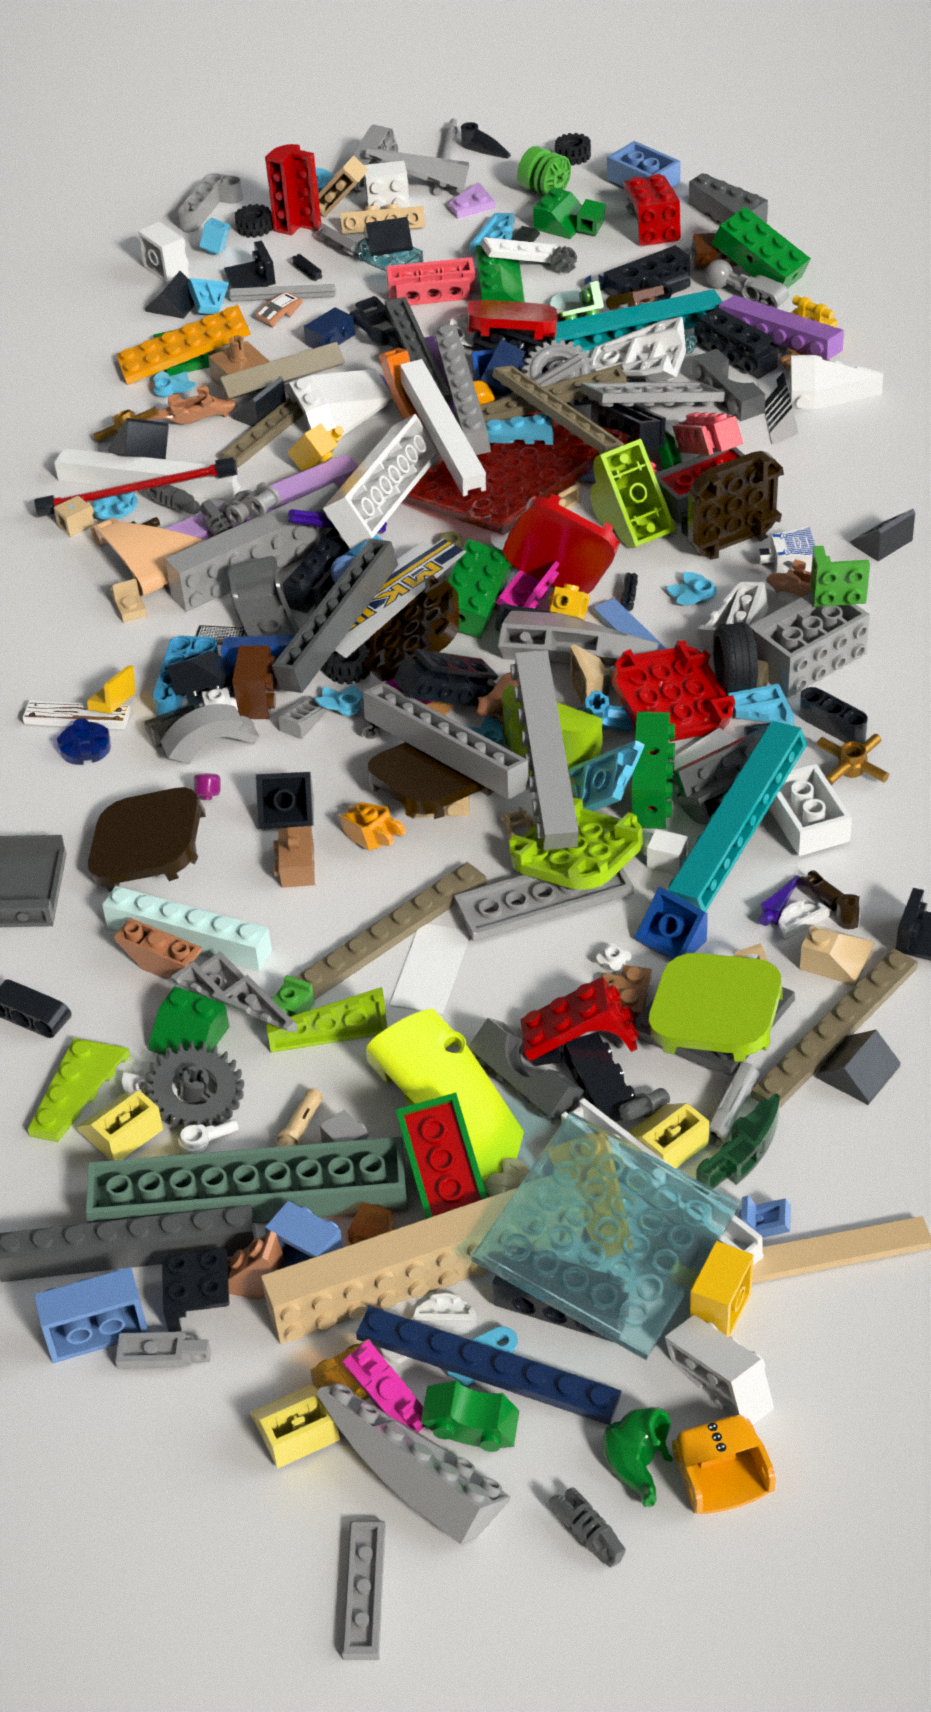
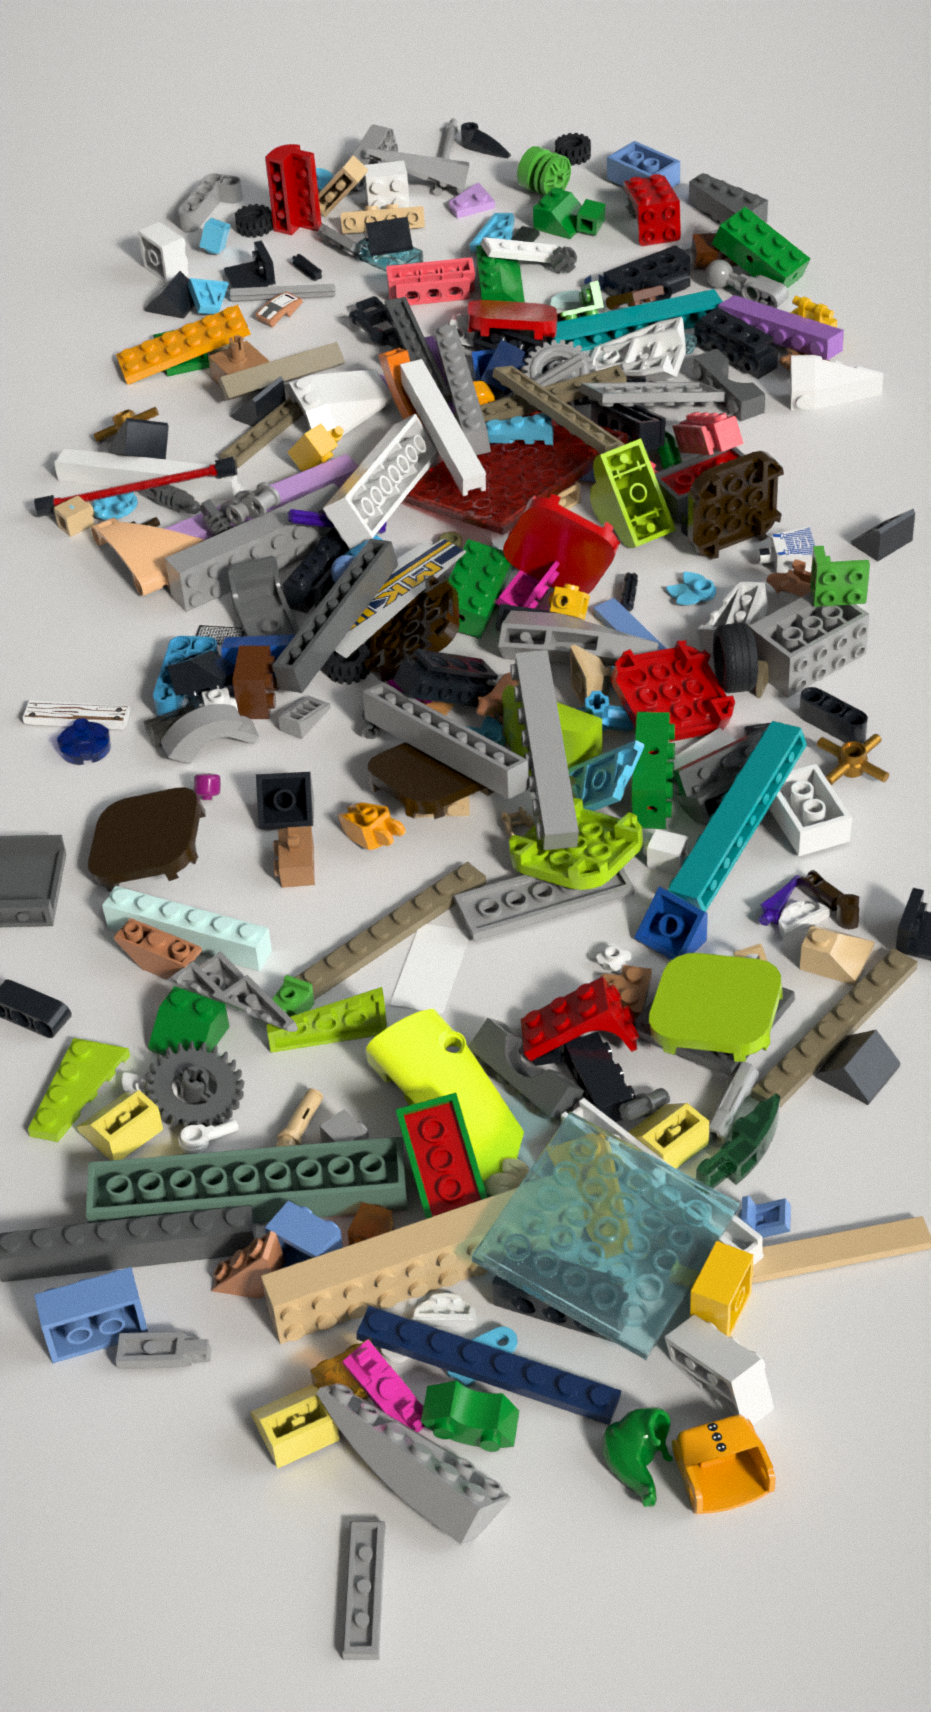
(114, 692): yellow panel -> none
(128, 600): tan slope -> none
(167, 385): medium azure plate -> none
(193, 1283): black bracket -> none
(195, 407): nougat animal -> none
(329, 328): dark blue brick -> none
(346, 703): medium azure plate -> none
(588, 1526): dark grey hinge -> none
(763, 705): medium azure wing -> none
(778, 407): white sticker -> none

